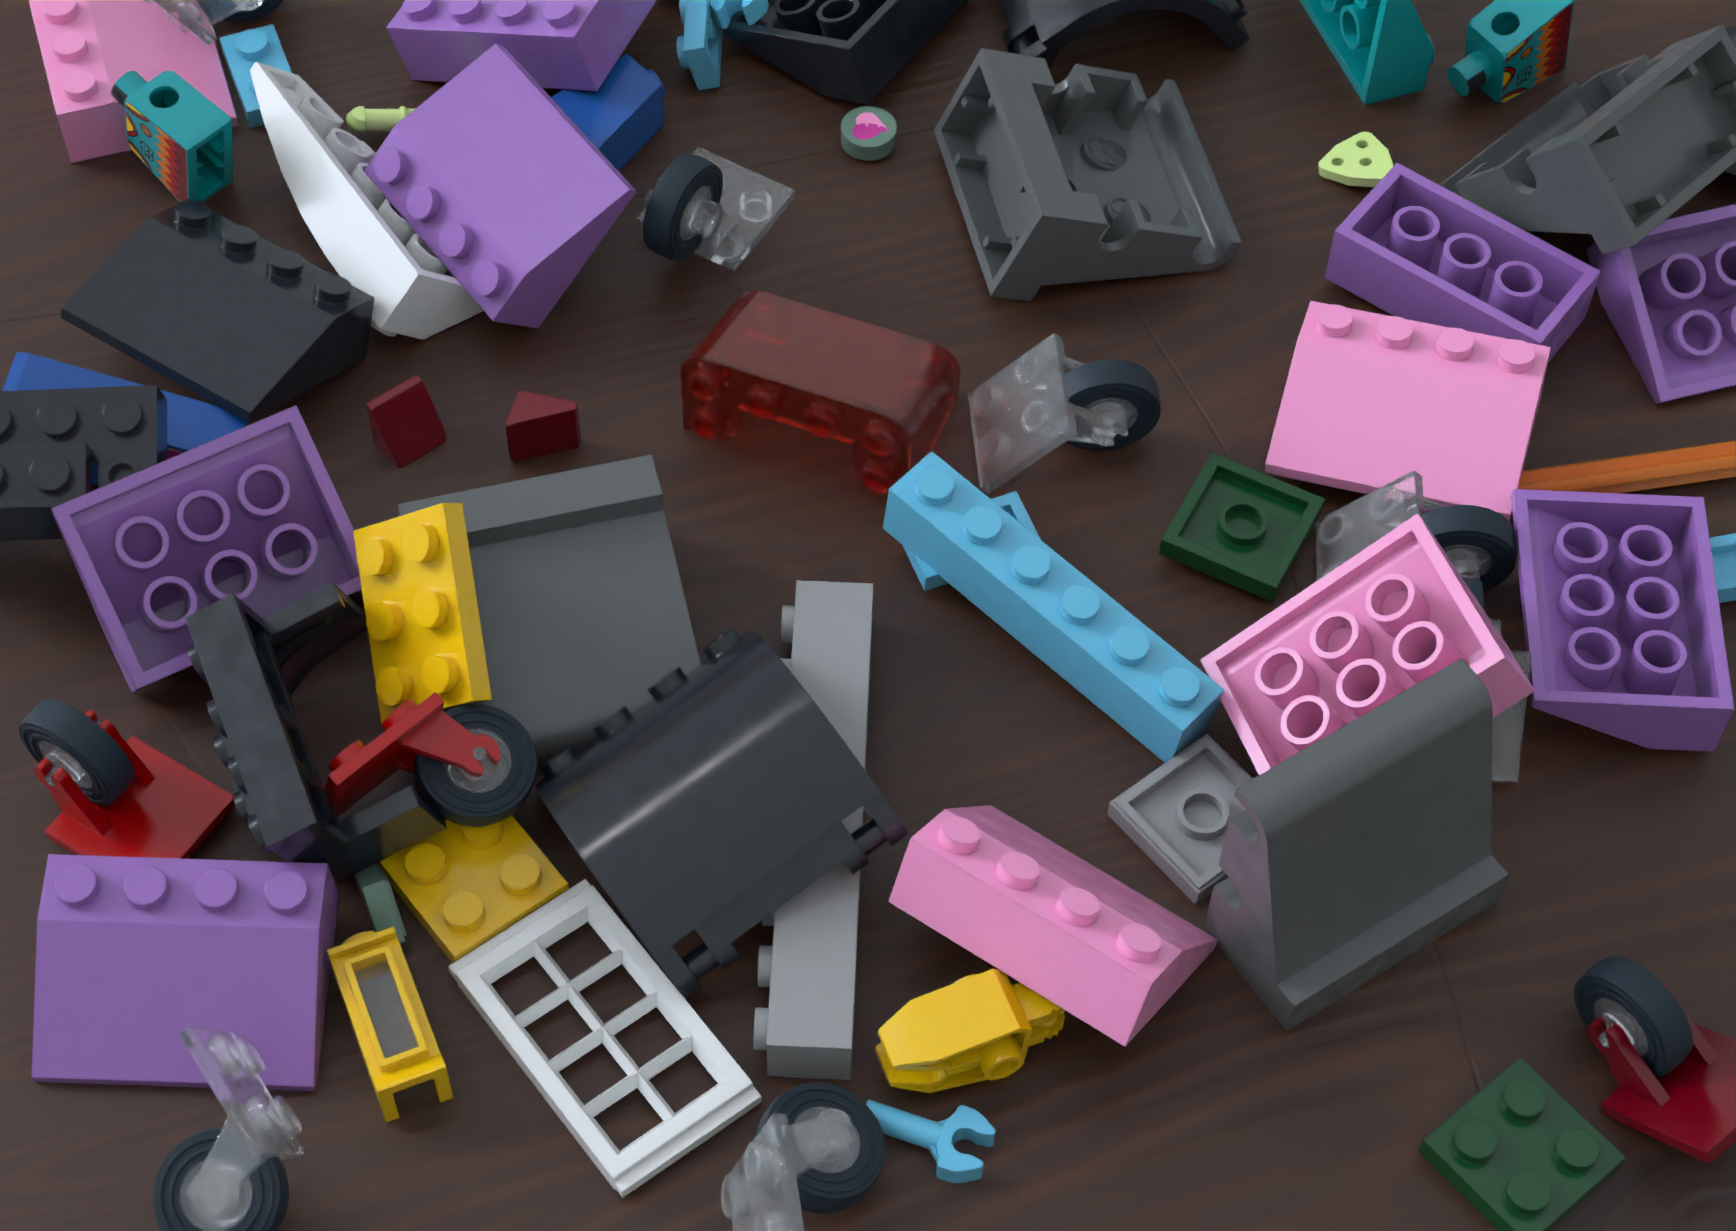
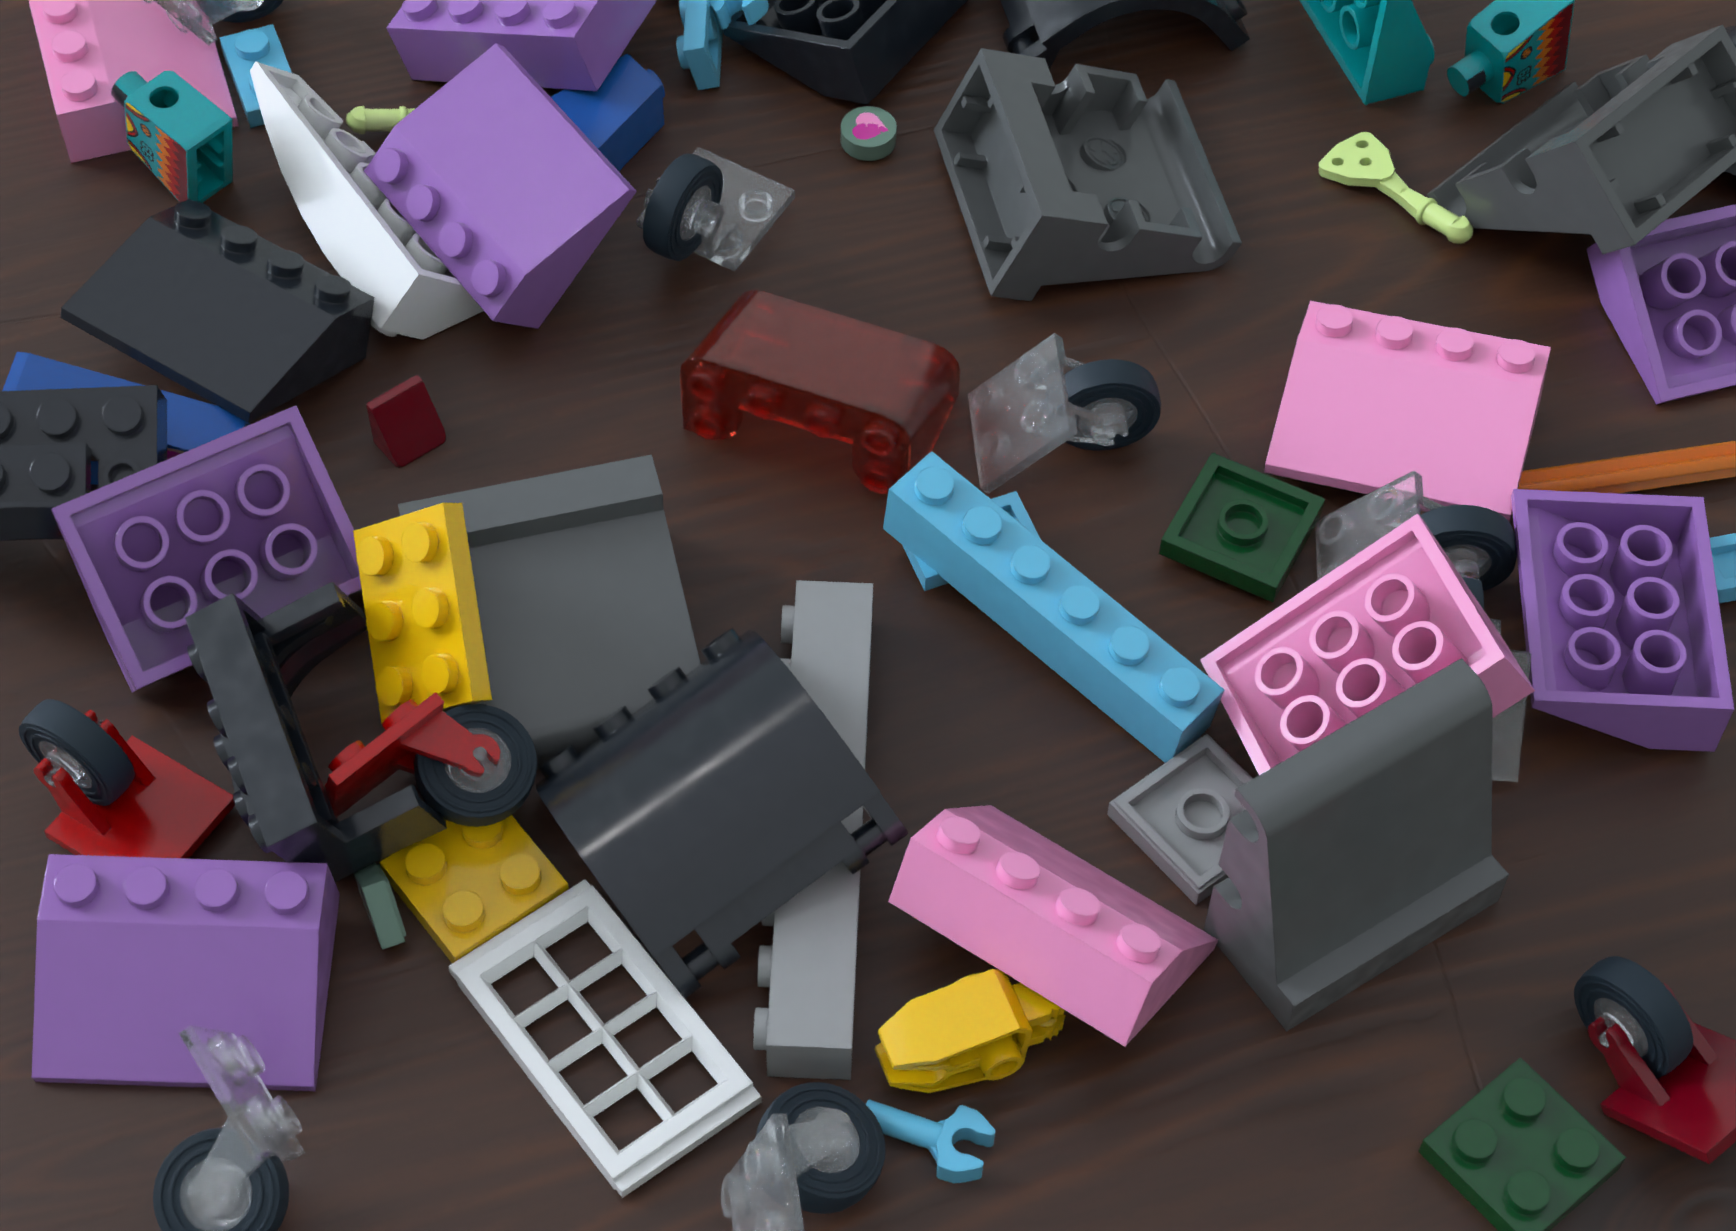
(387, 1017): yellow window -> none
(541, 426): dark red slope -> none
(1457, 265): medium lavender brick -> none

